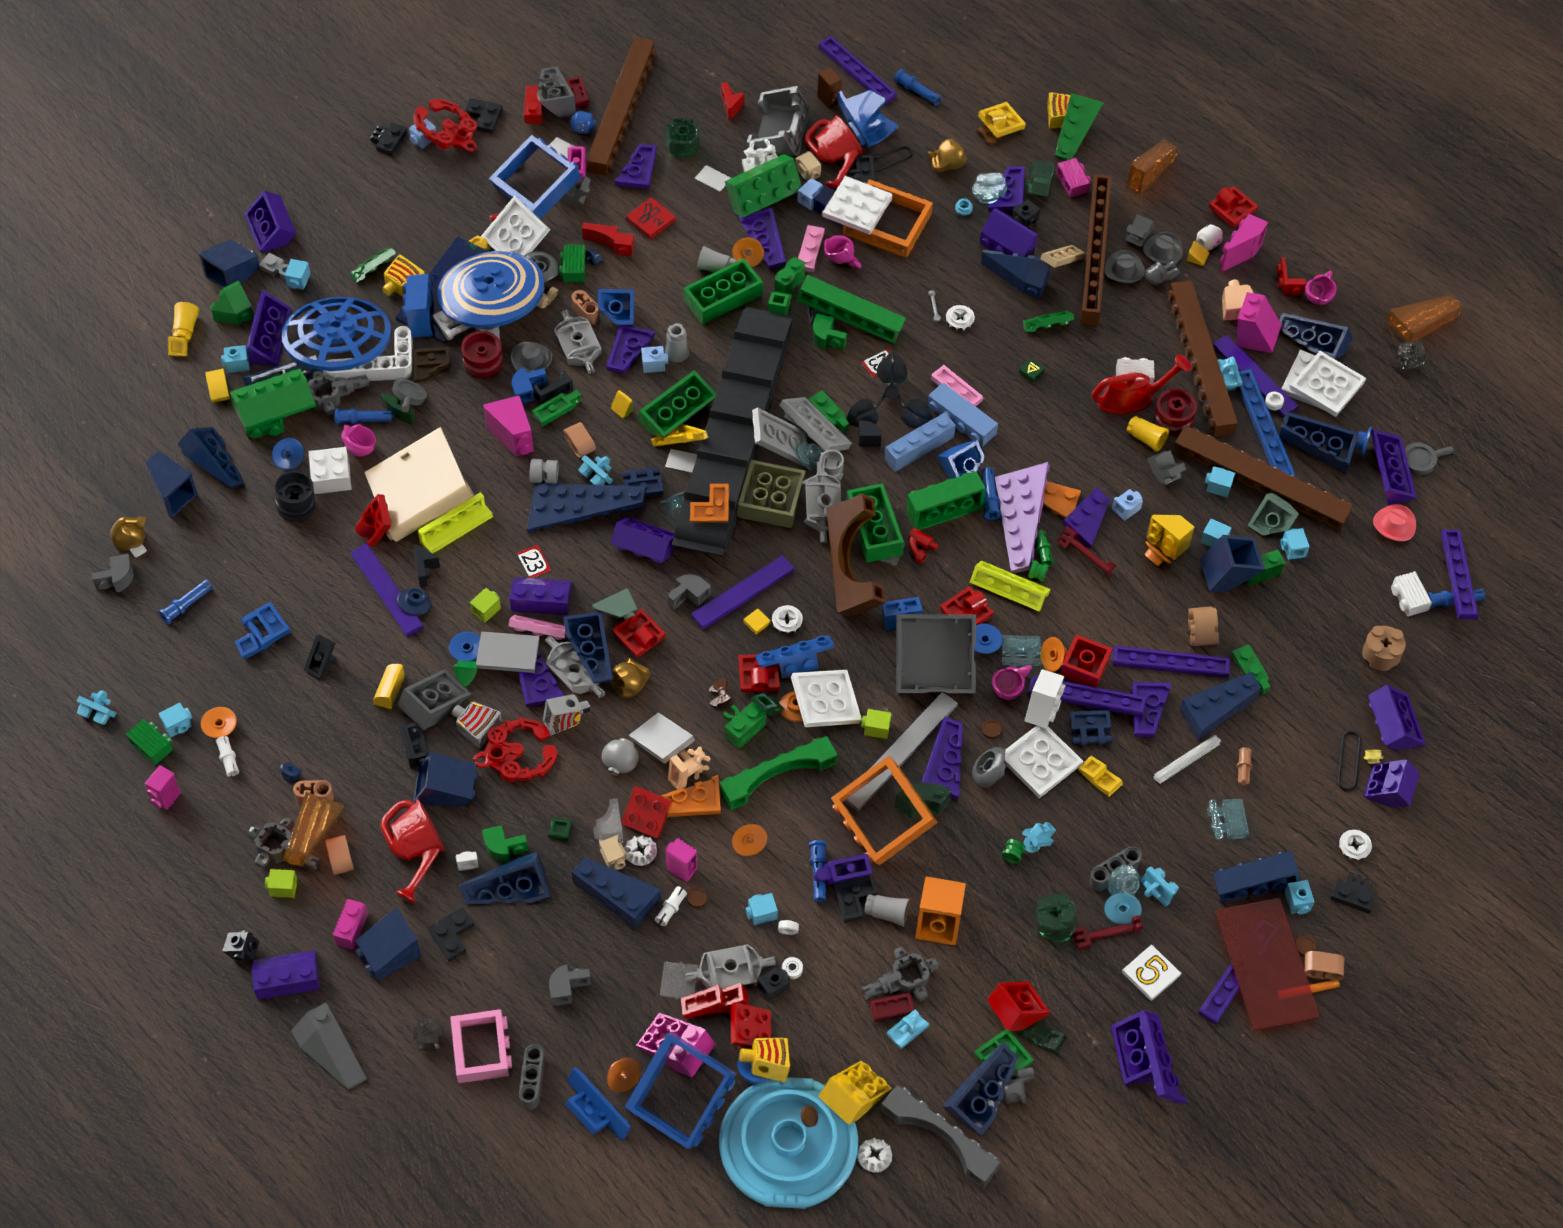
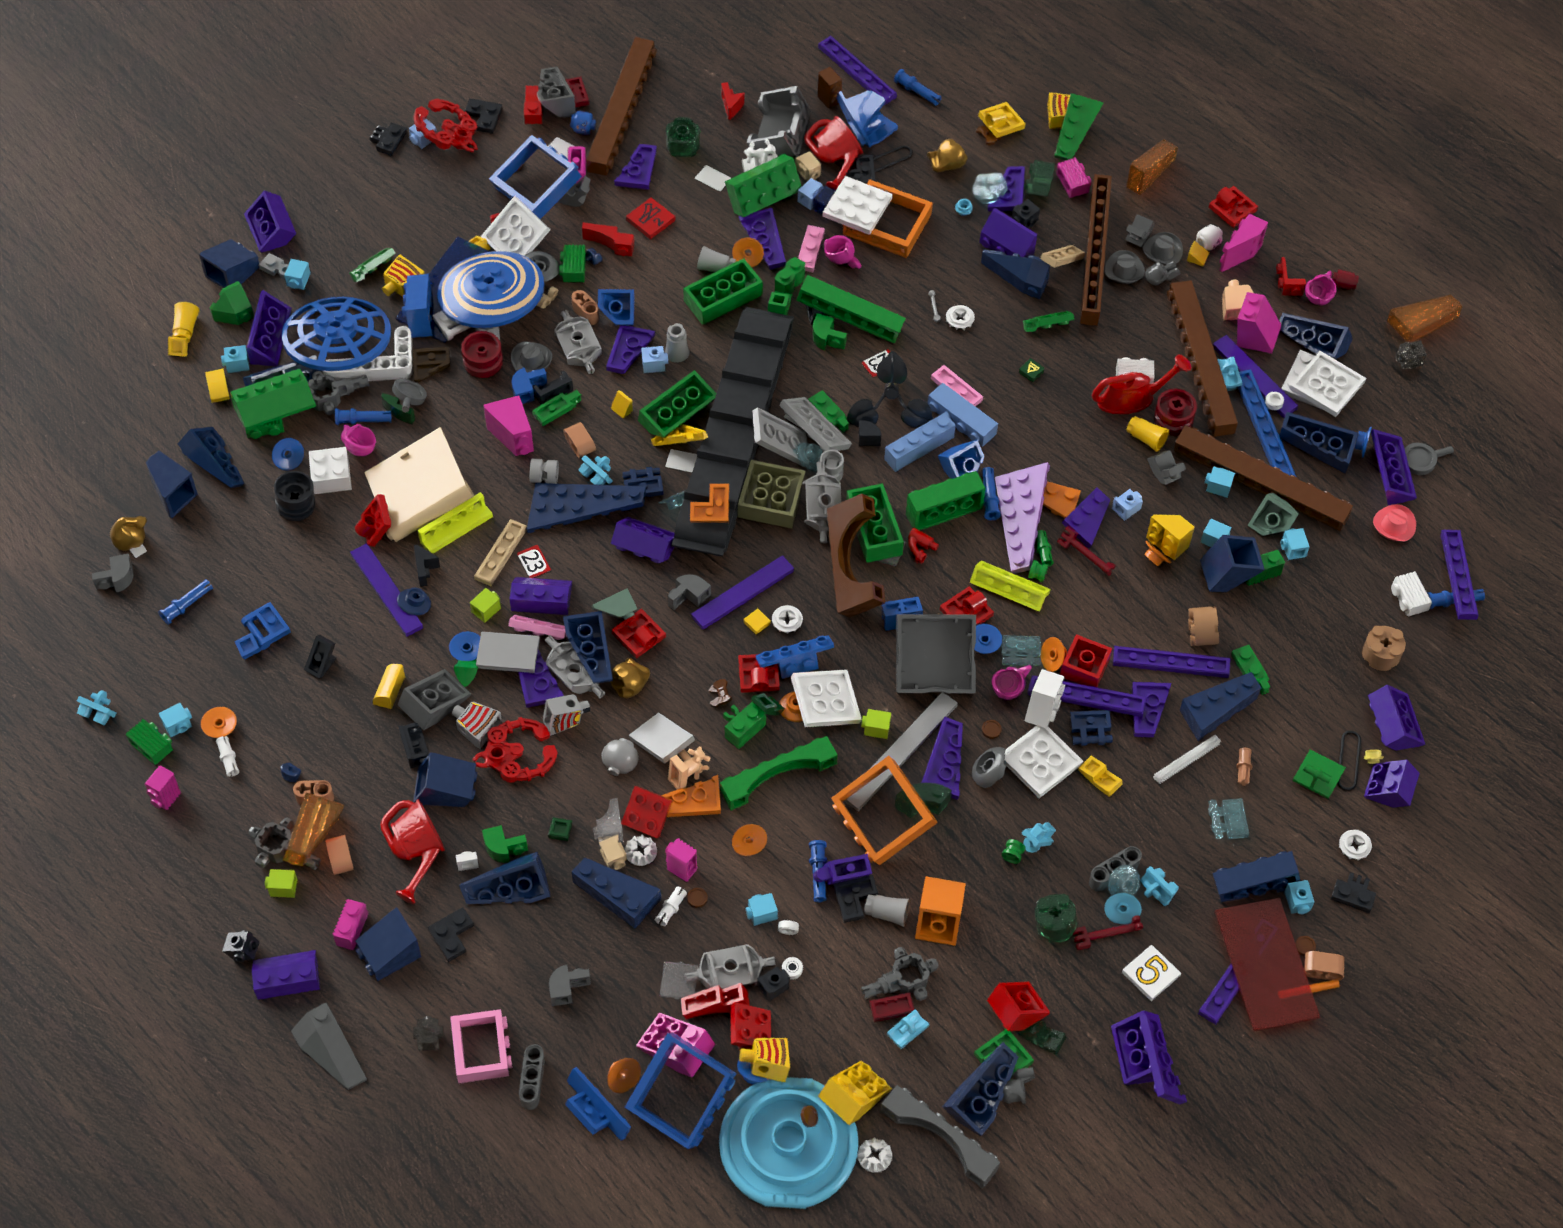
(500, 552): none -> tan tile
(1319, 774): none -> green plate
(1345, 279): none -> dark red brick

